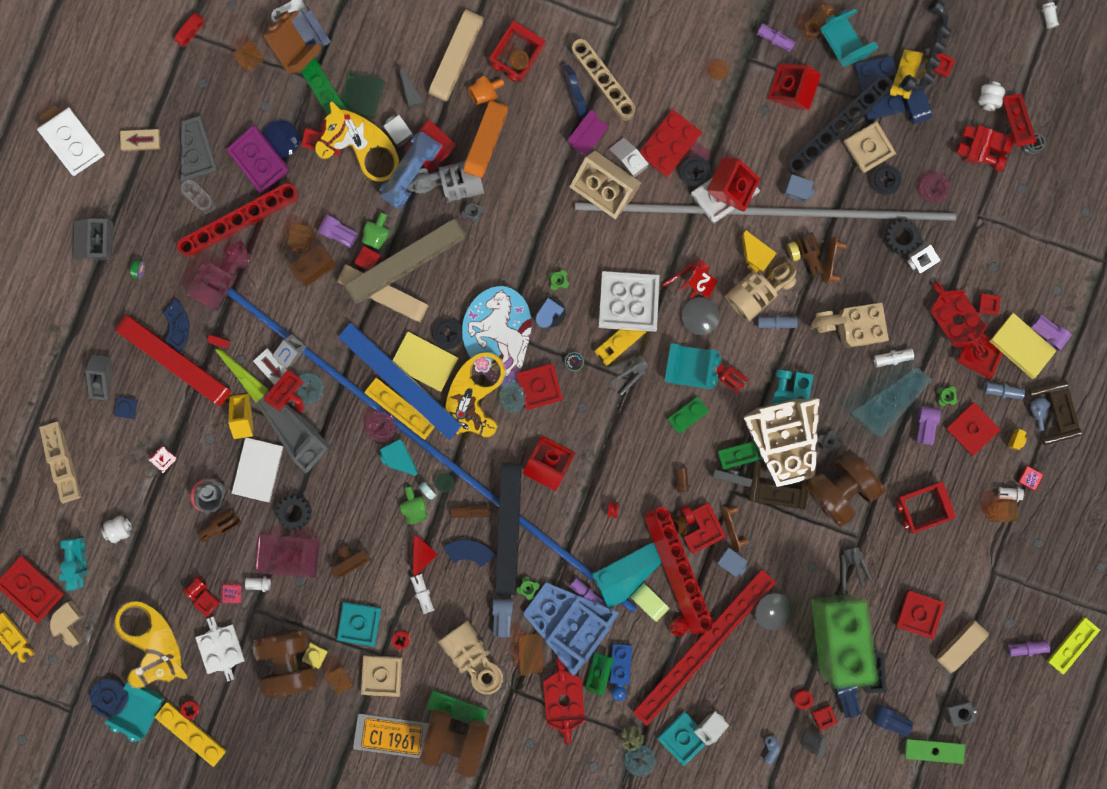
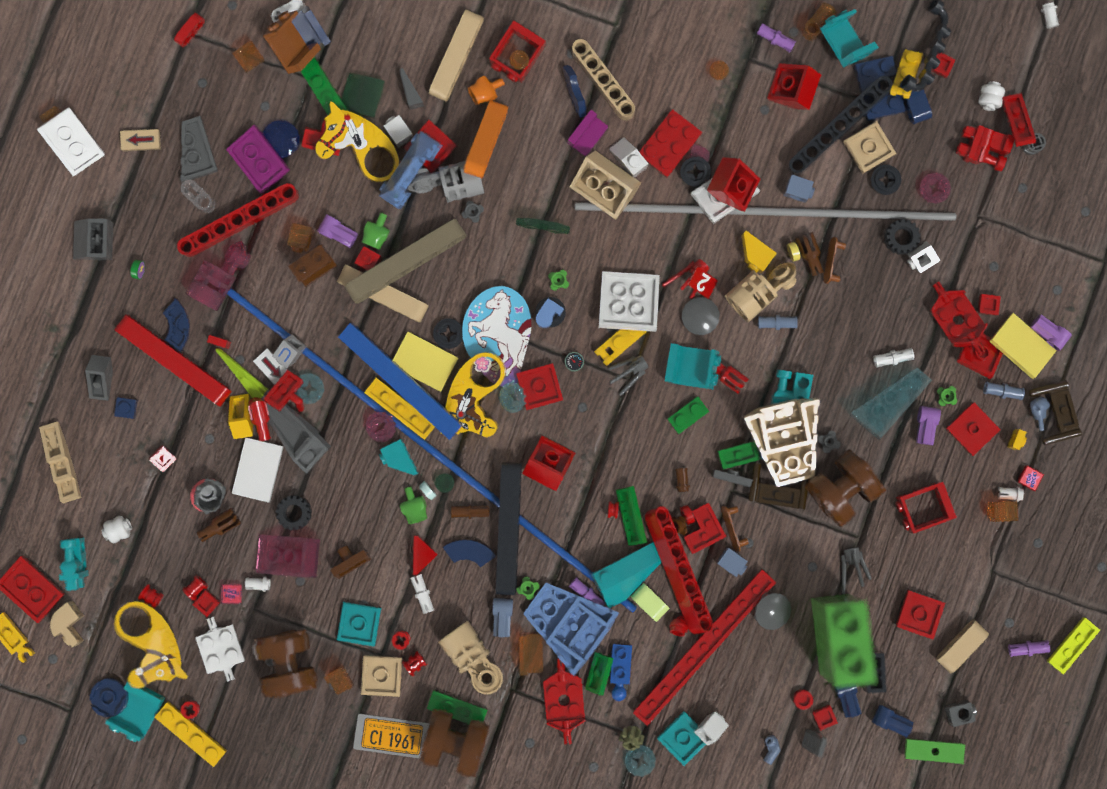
(150, 596): none -> red bush
(259, 416): none -> red arm
(315, 655): light yellow plate -> none
(414, 663): none -> red bush
(552, 227): none -> clear green tile
(631, 516): none -> green plate
(855, 325): tan brick -> none

